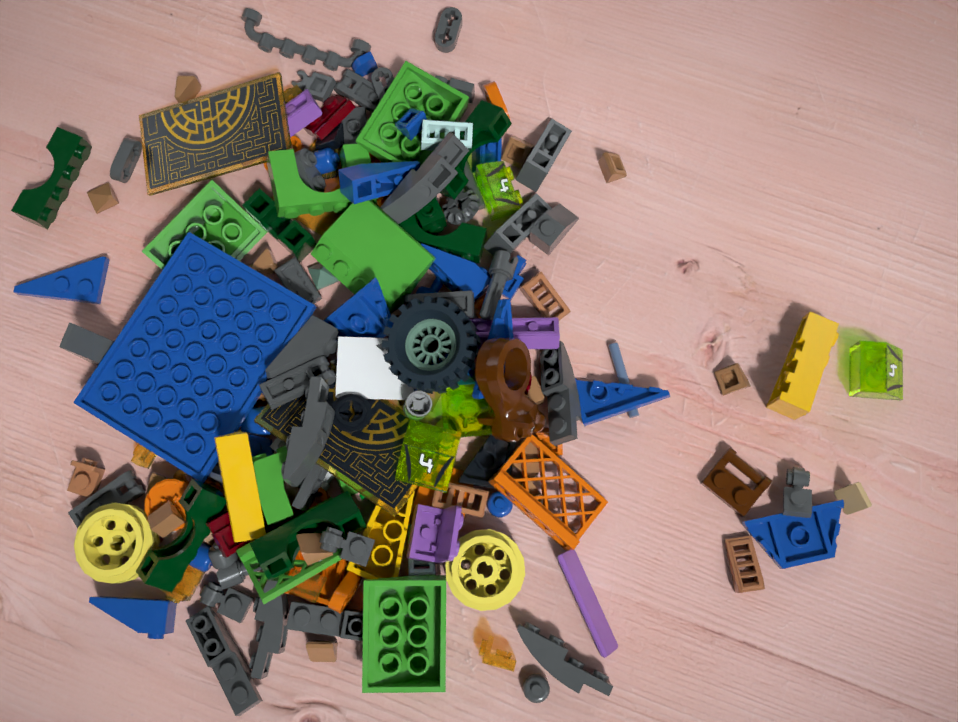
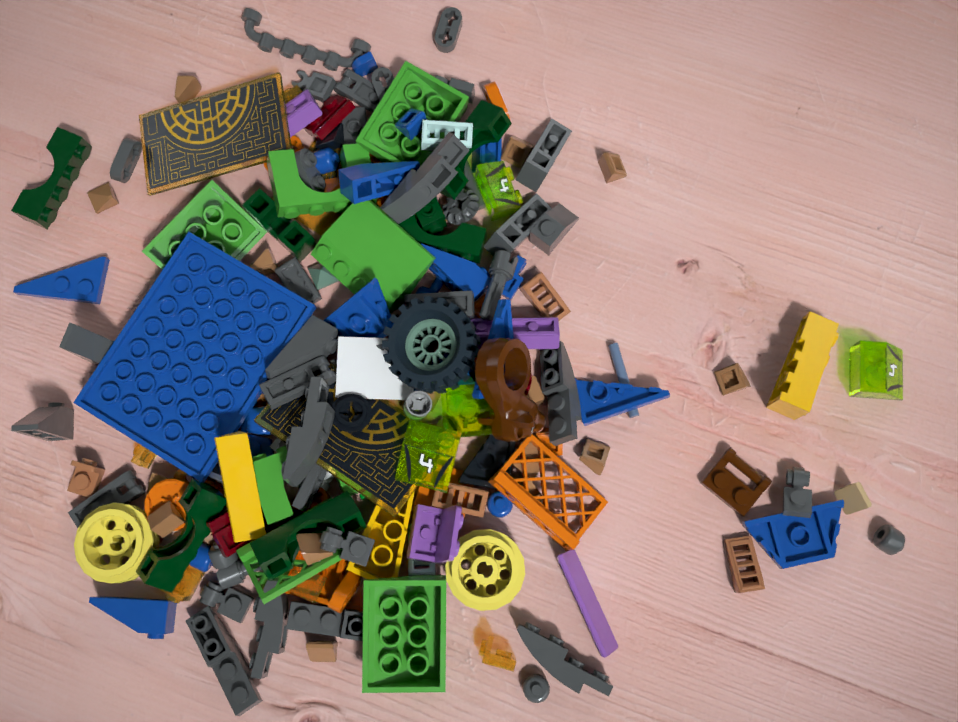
(47, 423): none -> dark grey slope
(594, 455): none -> medium nougat slope
(889, 539): none -> dark grey piece

